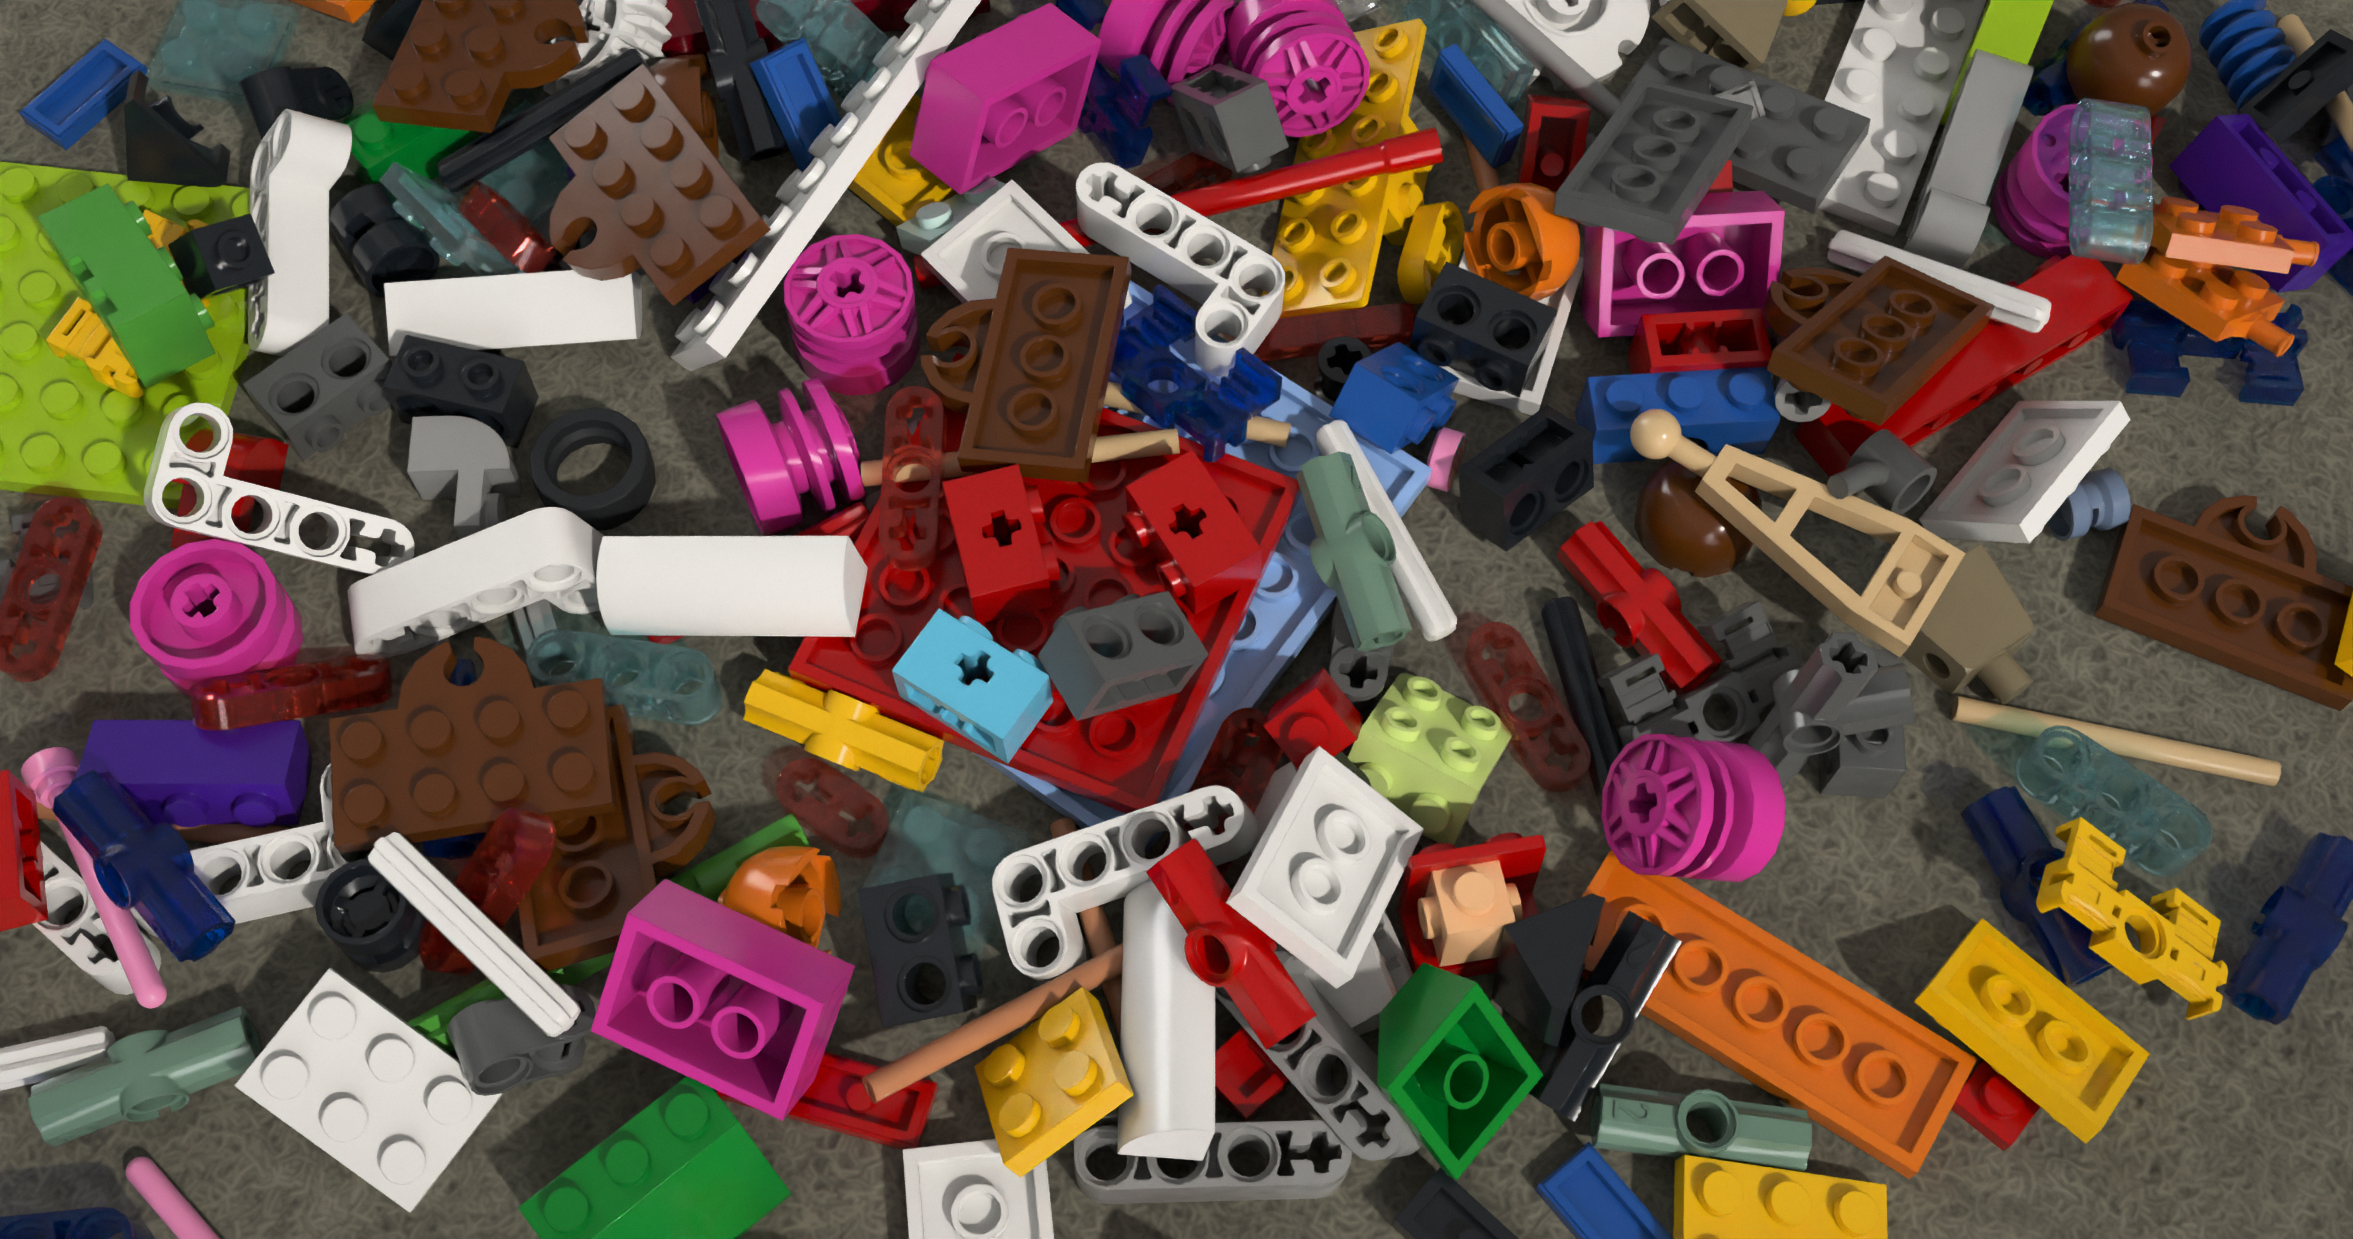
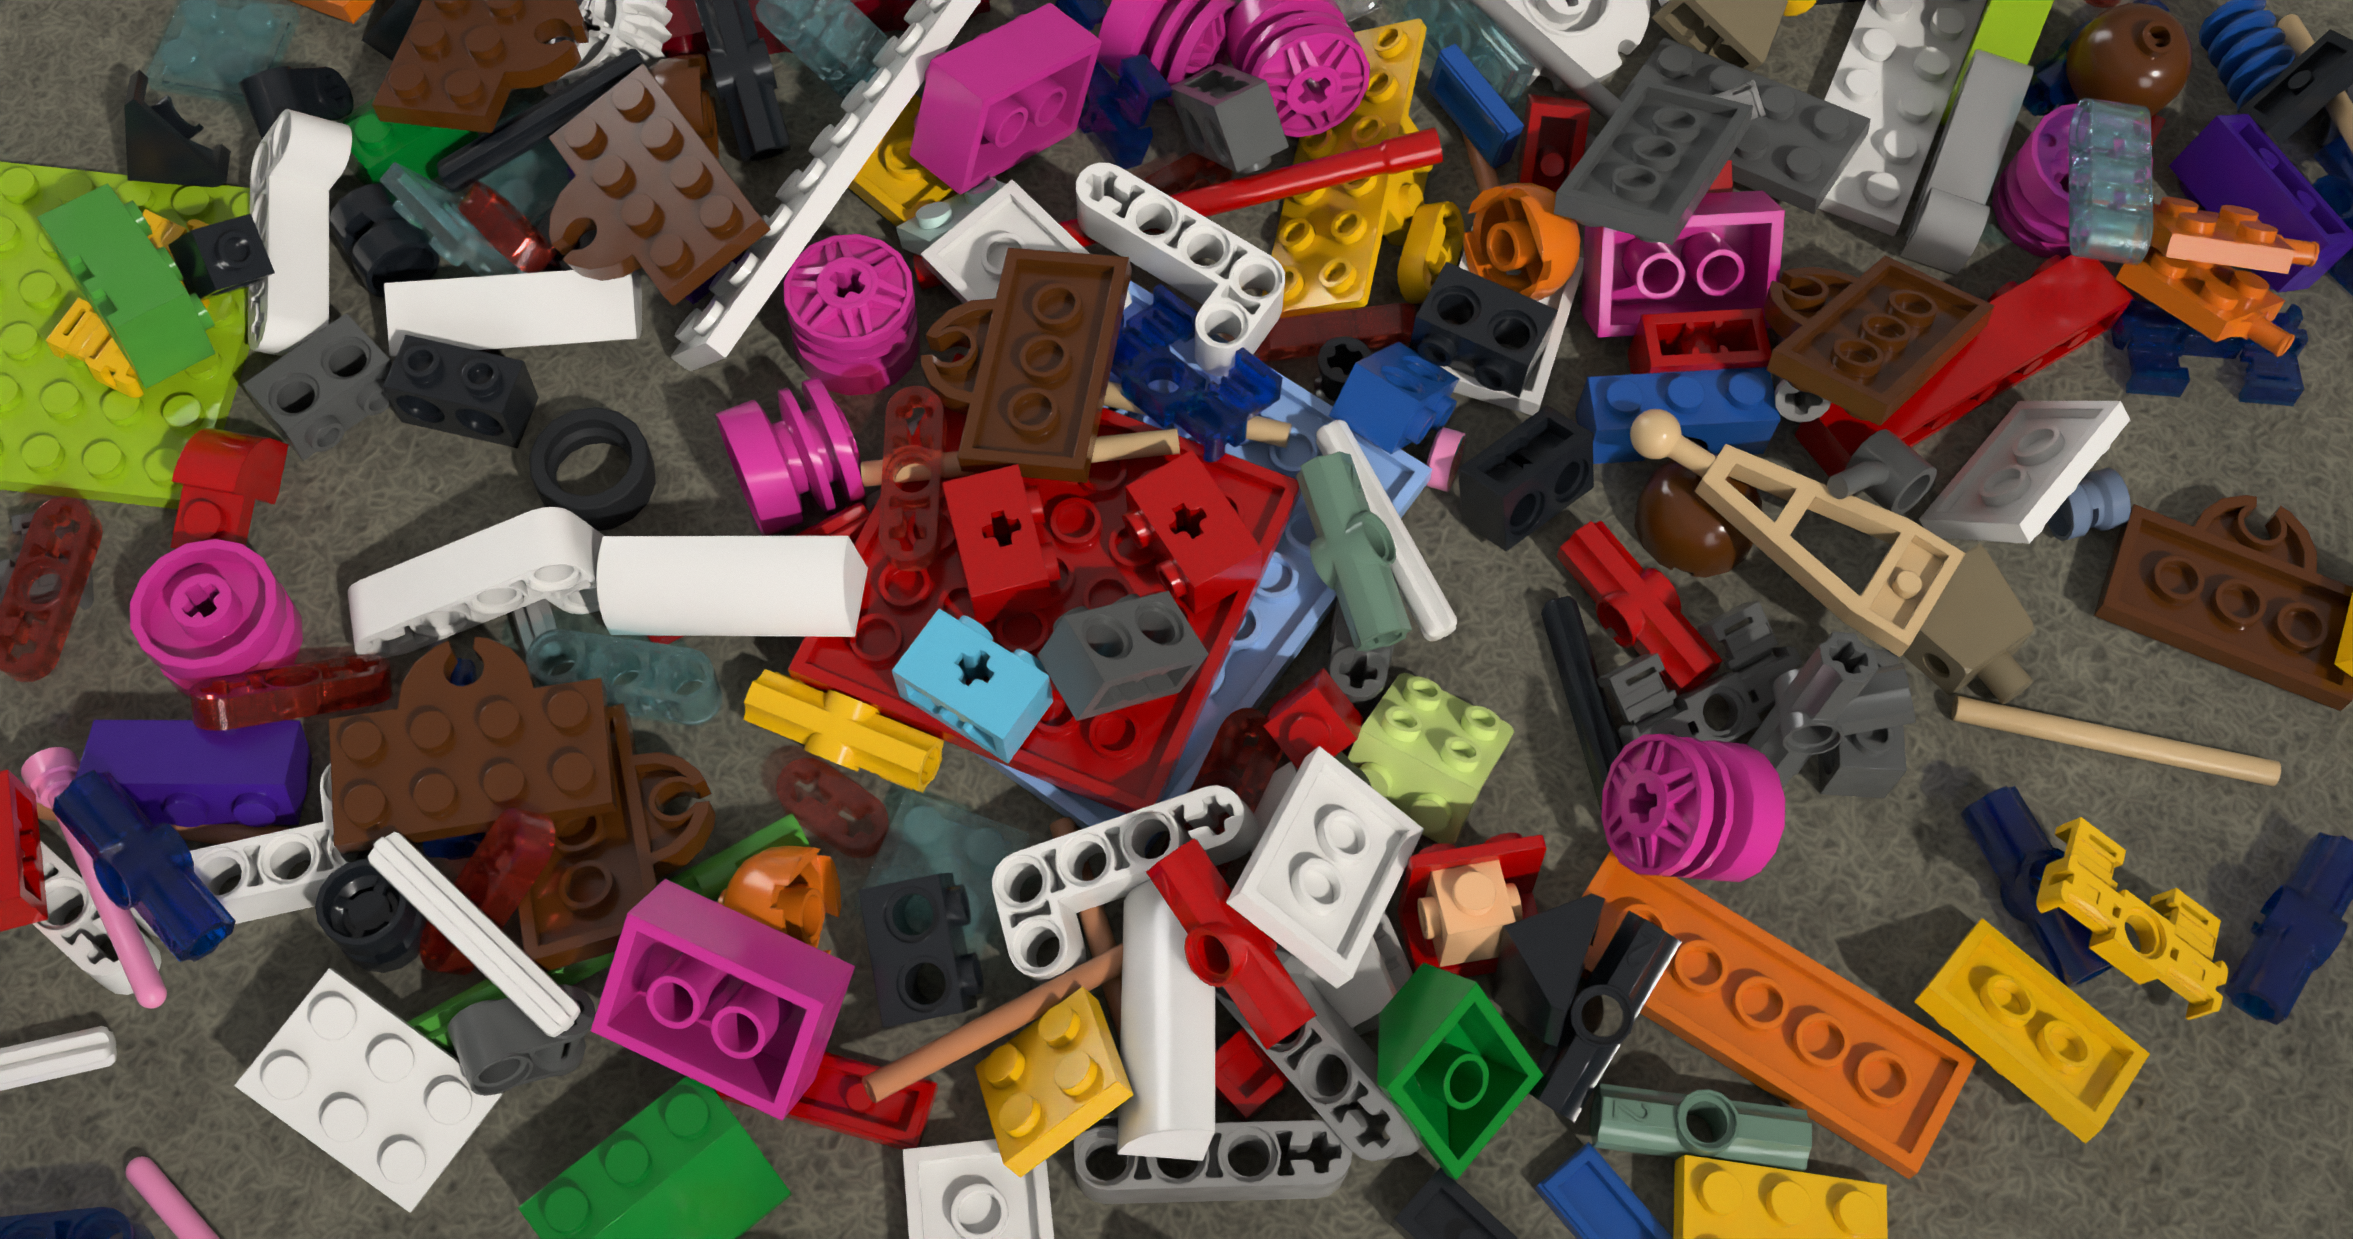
(82, 95): blue tile -> none
(144, 1076): sand green piece -> none
(281, 509): white beam -> none
(465, 463): light grey brick -> none
(796, 96): blue tile -> none
(1564, 738): clear red beam -> none
(1994, 1106): red plate -> none
(2011, 304): white axle -> none
(2143, 802): clear light blue beam -> none

